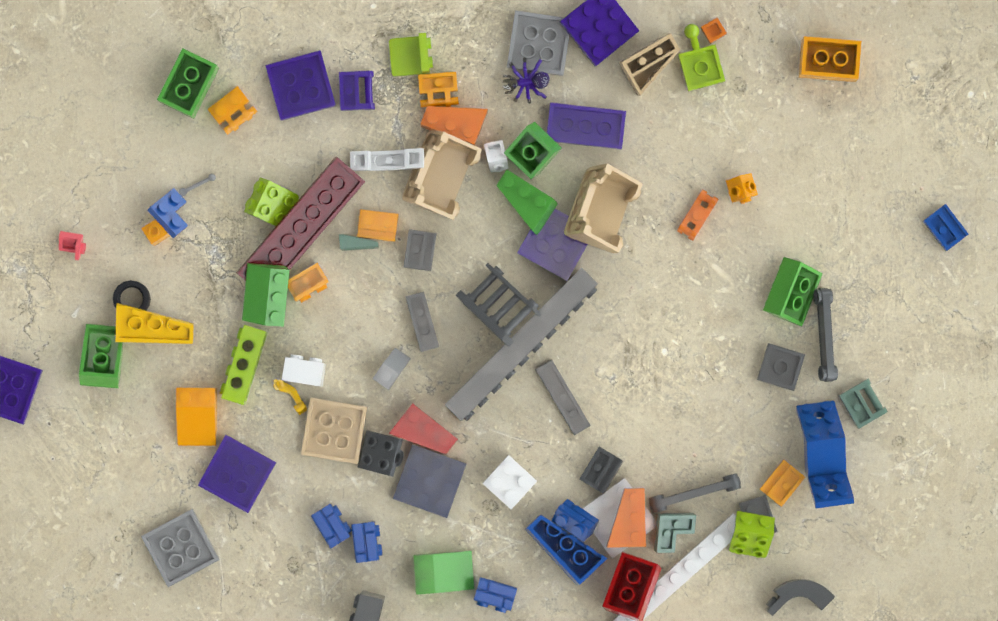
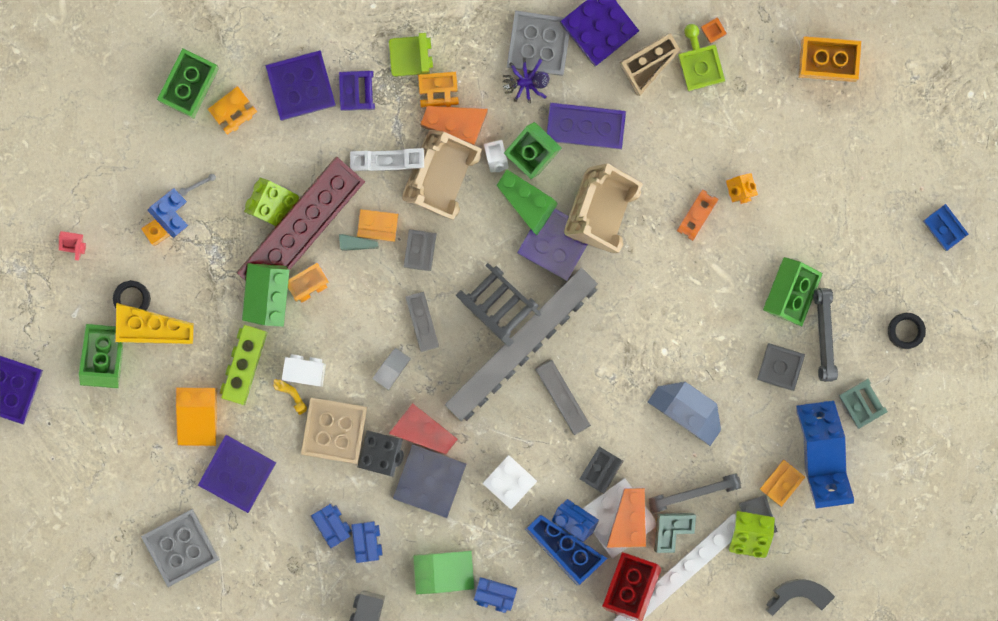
(688, 409): none -> sand blue wedge
(892, 330): none -> black tyre

